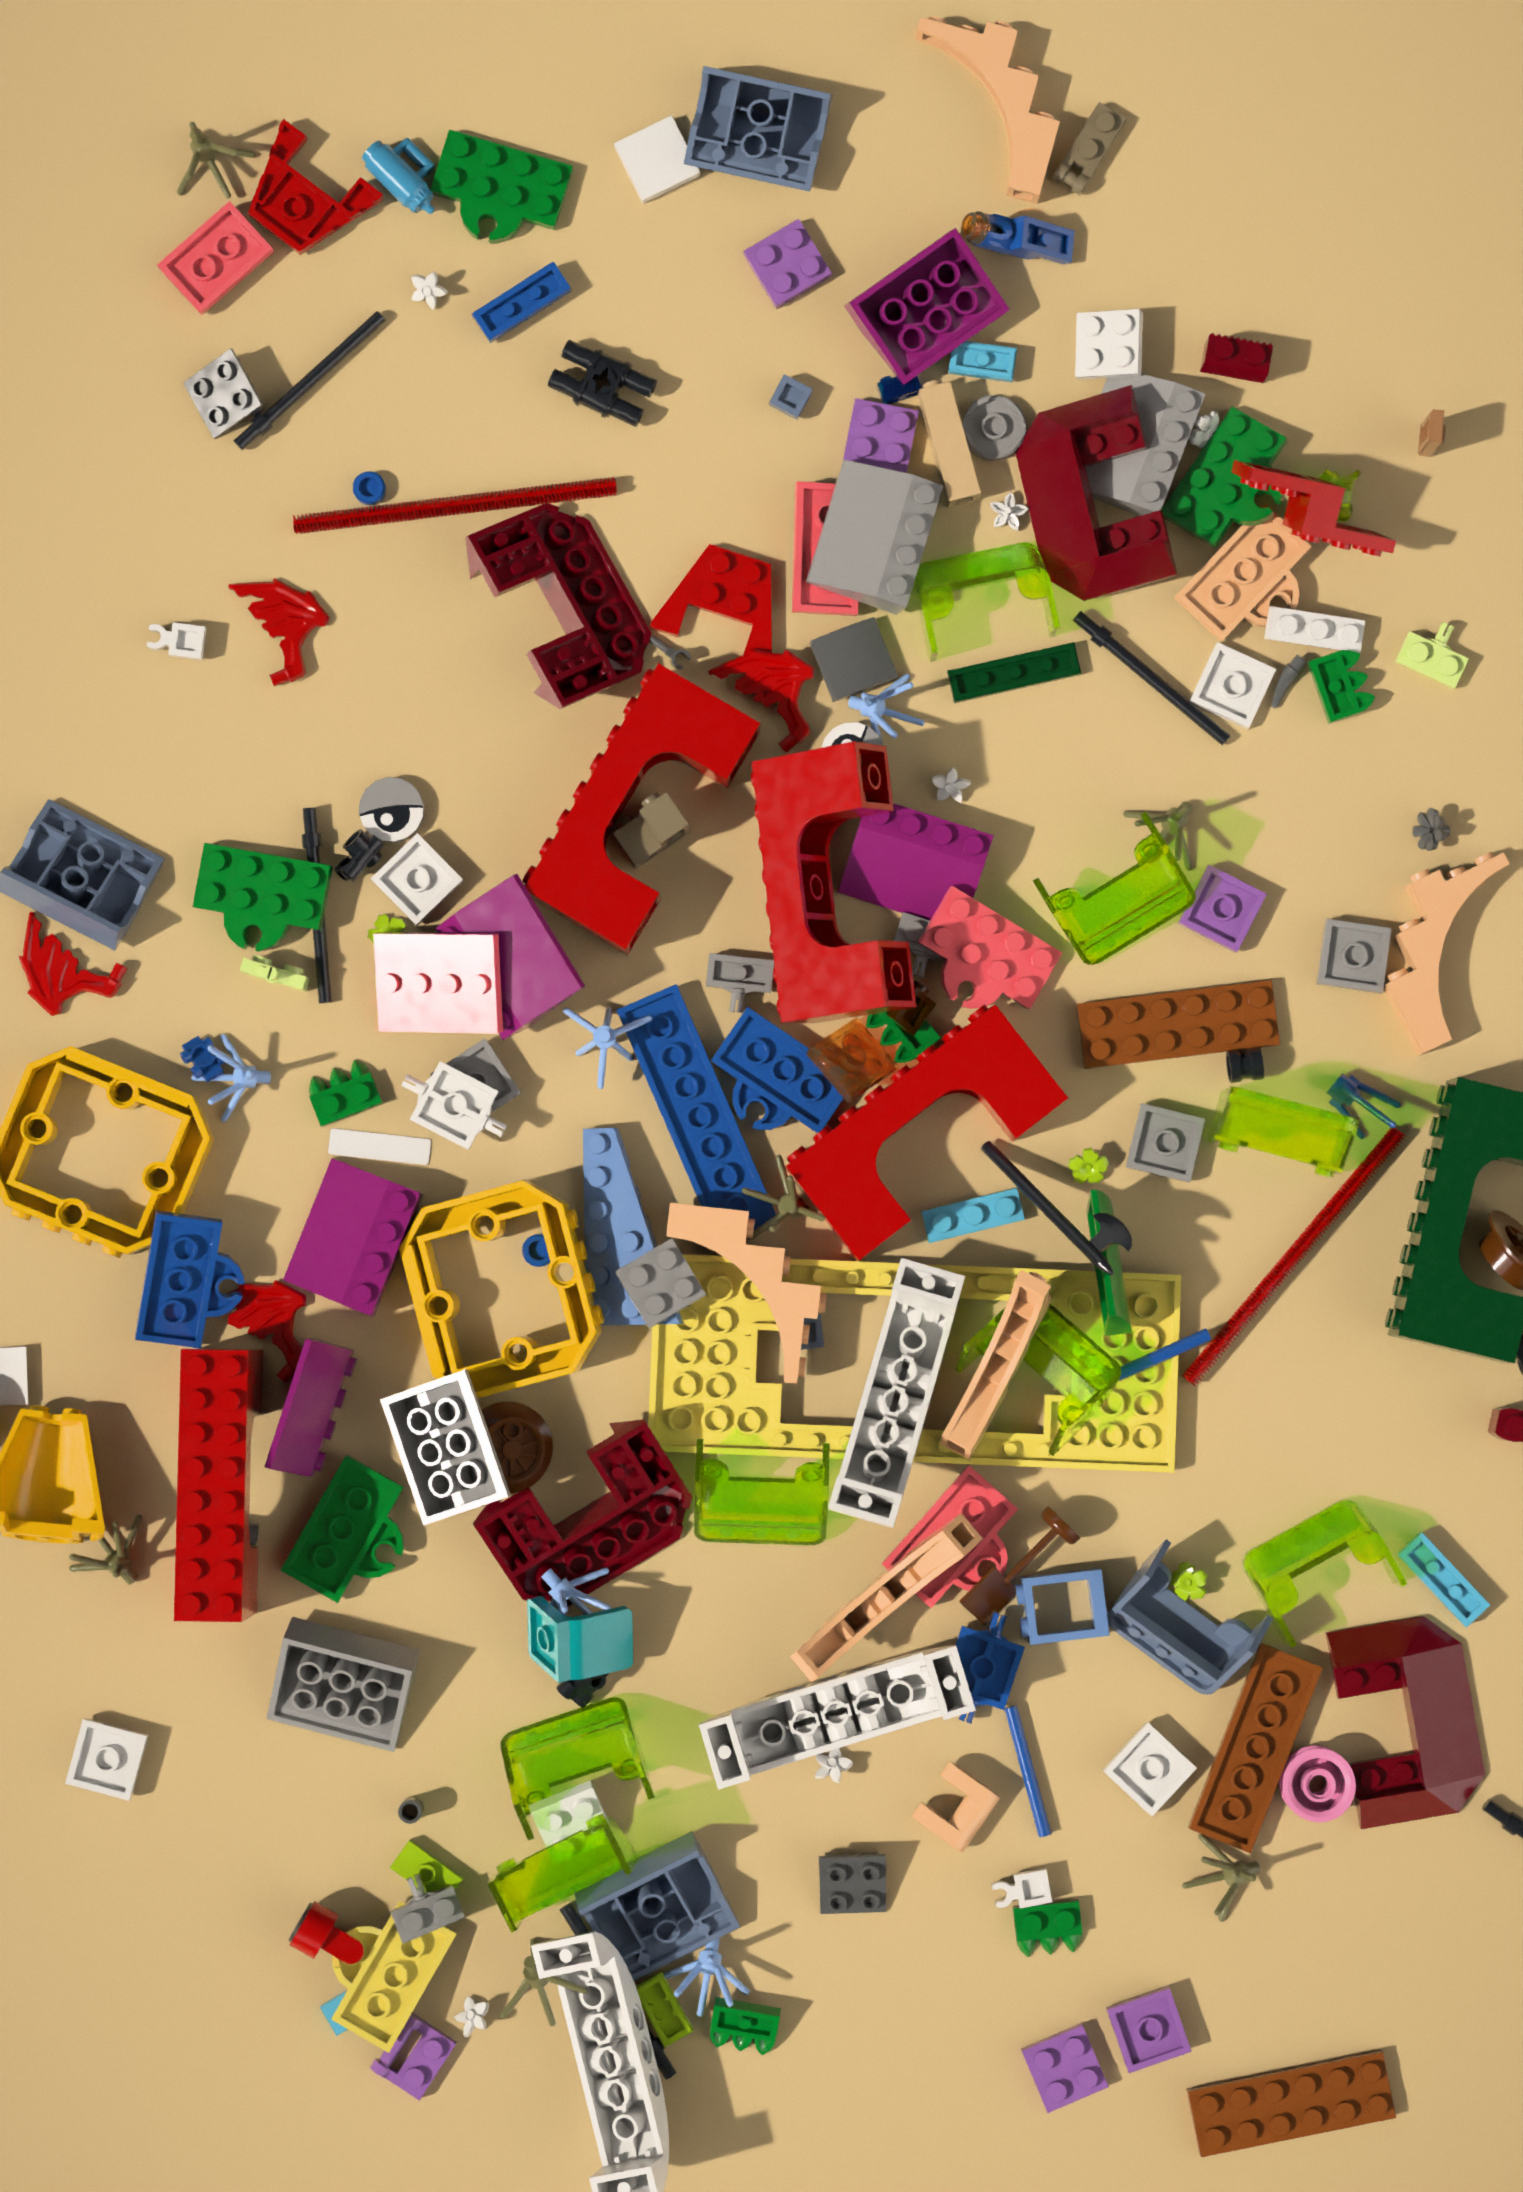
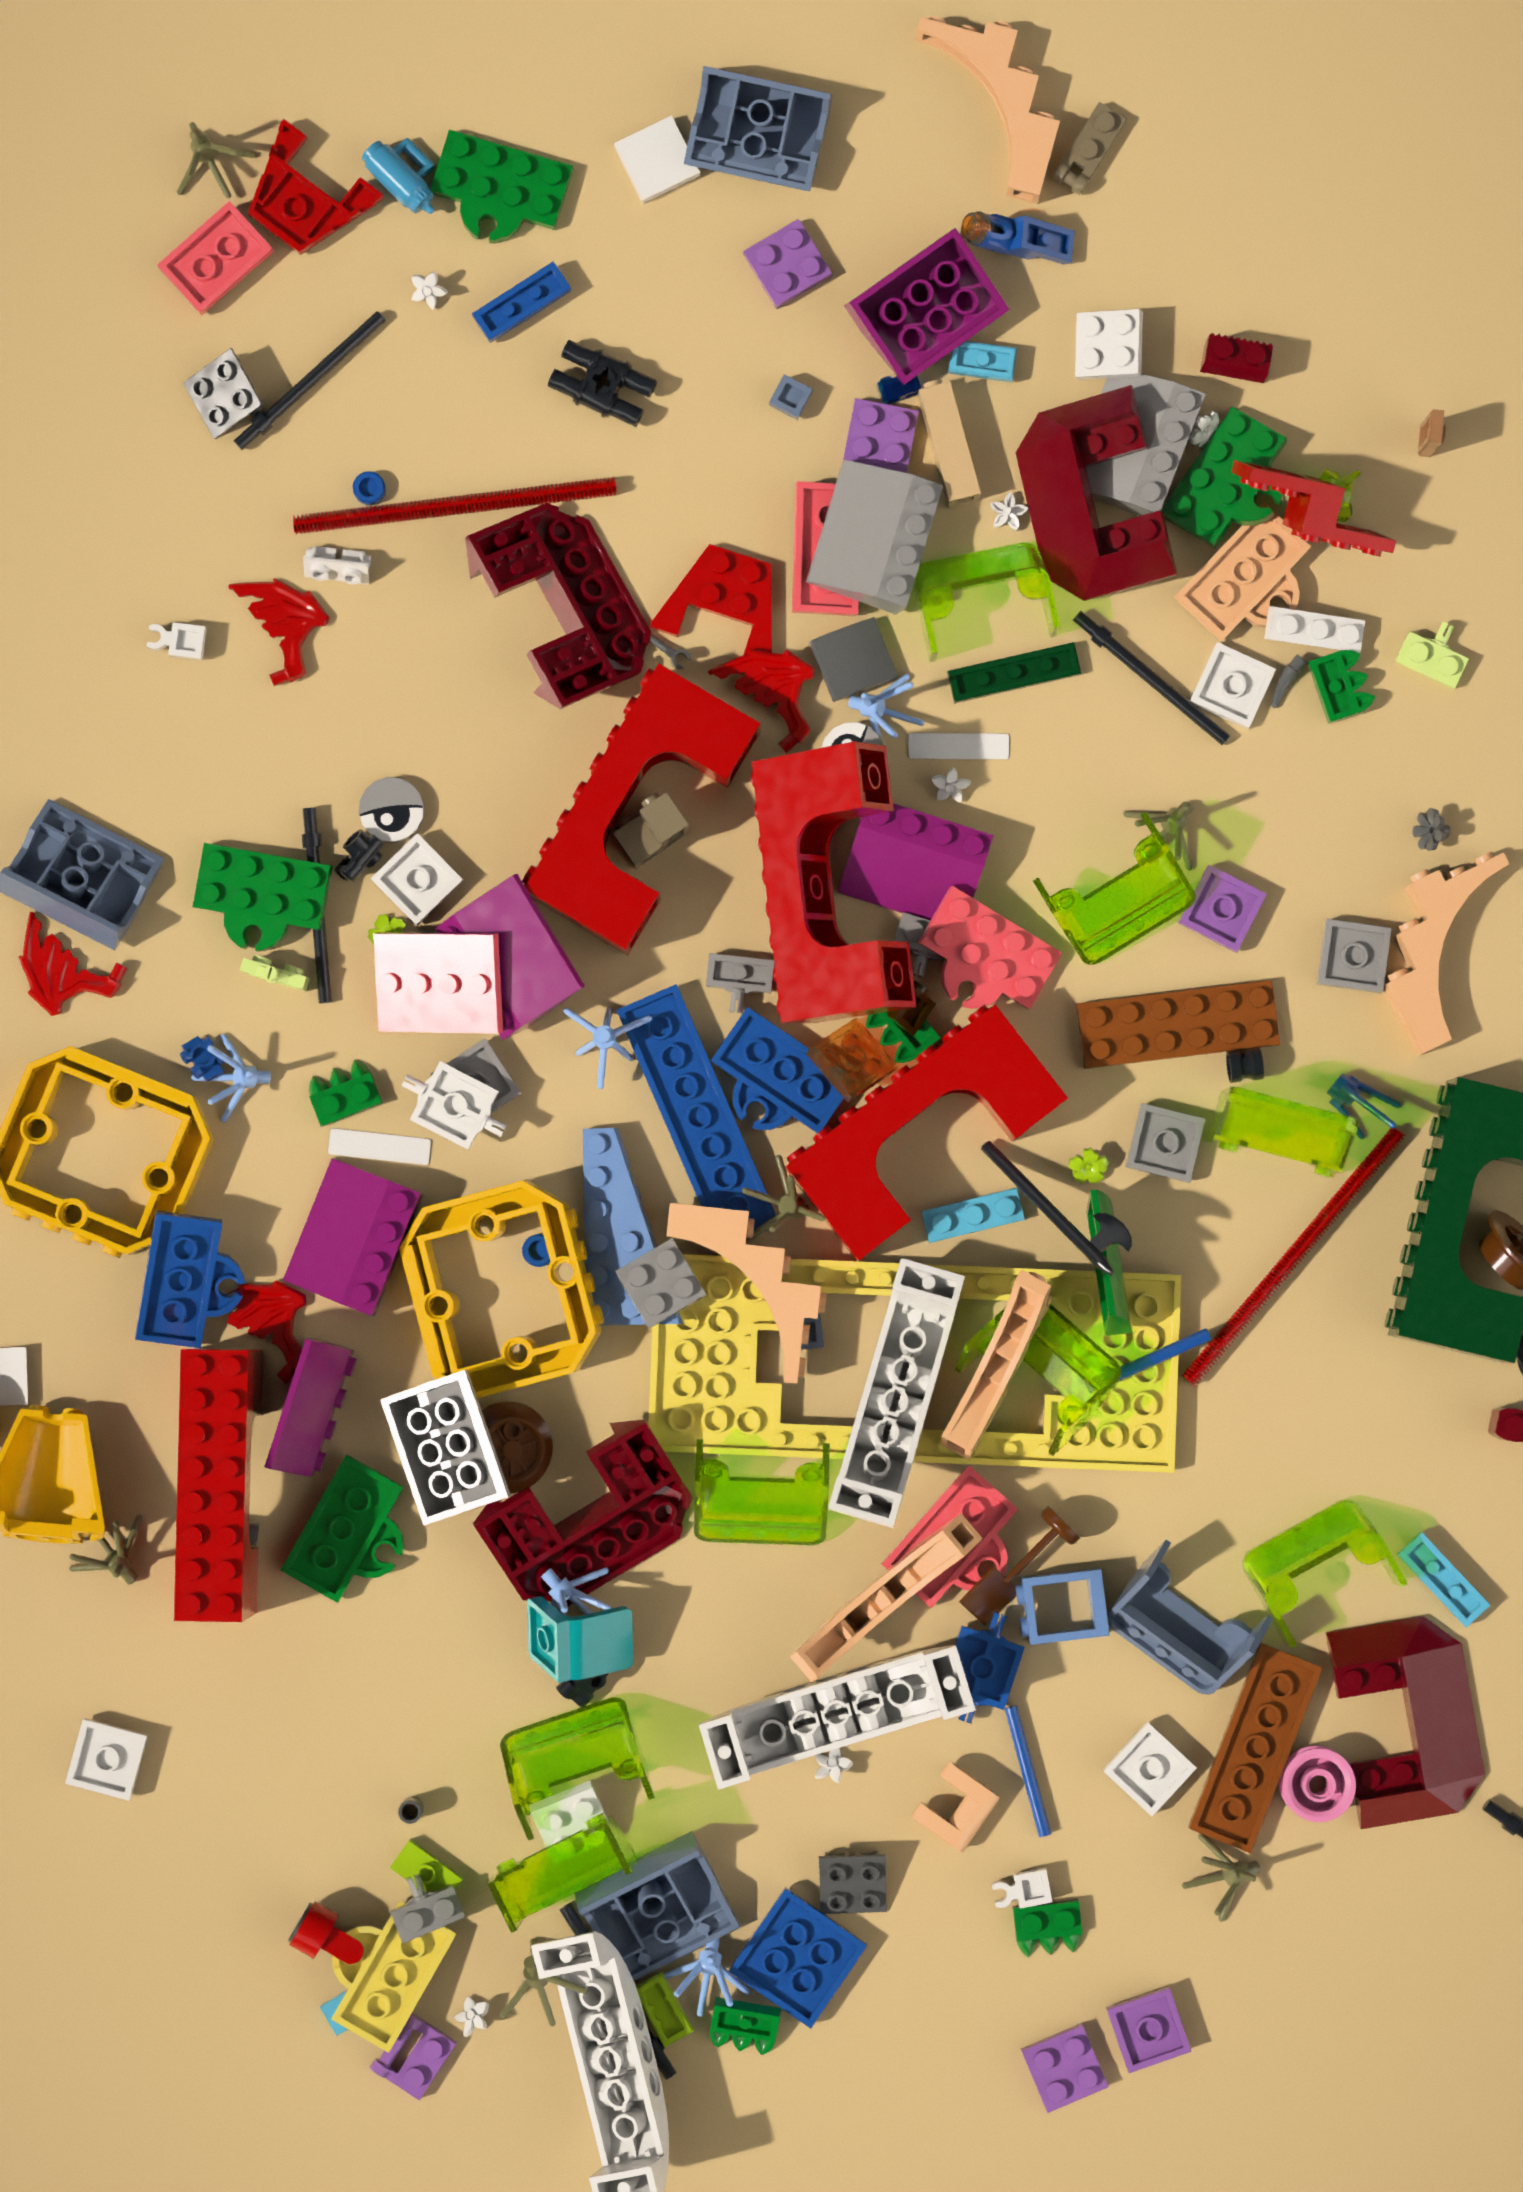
(322, 565): none -> white hinge
(342, 1684): light grey slope -> none
(797, 1957): none -> blue plate
(958, 746): none -> white sticker
(994, 427): light grey tile -> none
(1189, 1583): lime plant -> none
(1291, 2103): dark orange plate -> none

